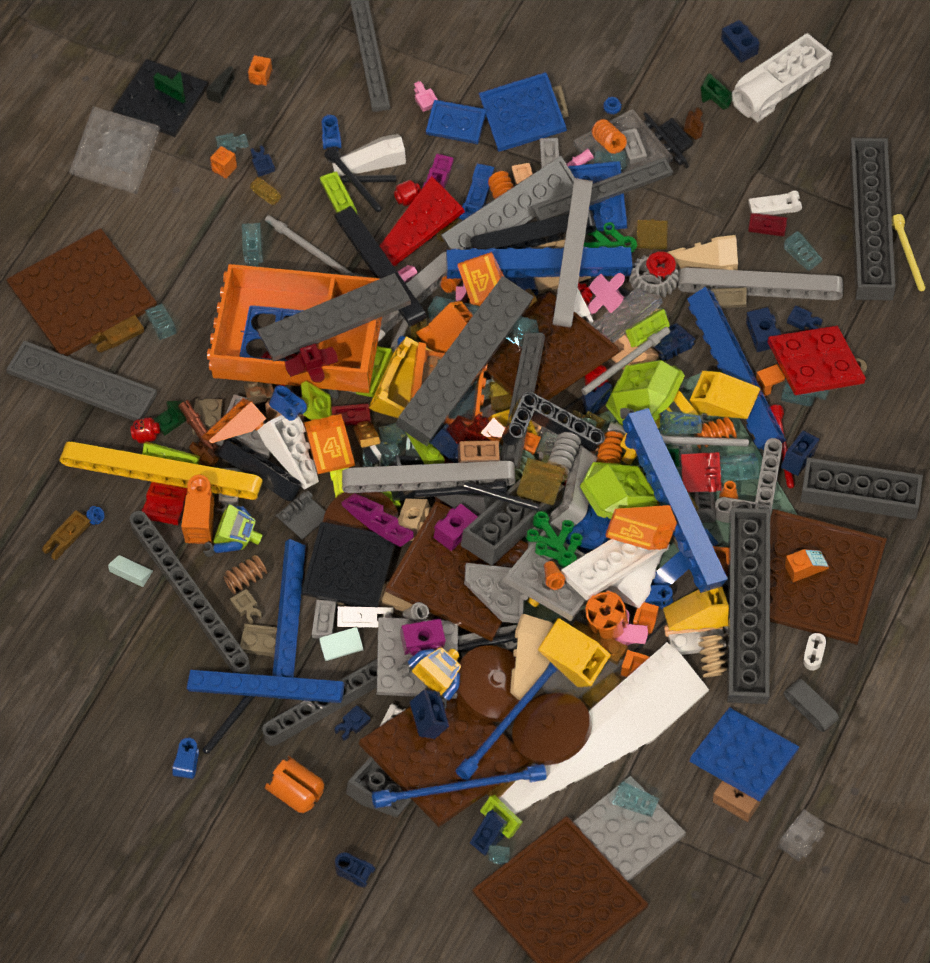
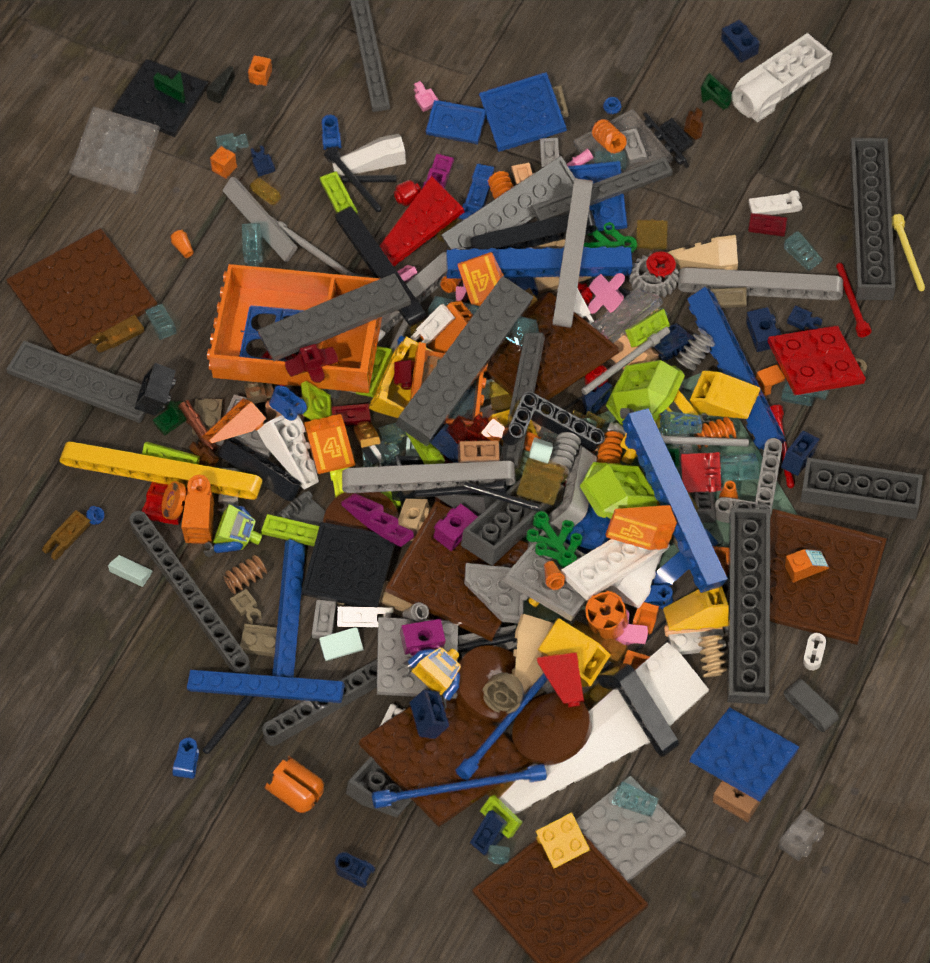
(145, 430): red head -> none
(155, 389): none -> black brick
(173, 500): none -> orange tile
(182, 243): none -> orange cone
(256, 214): none -> light grey tile
(290, 529): none -> lime plate
(353, 720): dark blue plate -> none
(403, 374): none -> dark red brick
(433, 325): none -> white hinge
(503, 692): none -> dark tan cylinder
(541, 450): none -> light aqua beam
(562, 840): none -> yellow hinge
(564, 676): none -> red slope
(626, 680): none -> beam
(696, 350): none -> light grey piece
(862, 327): none -> red piece

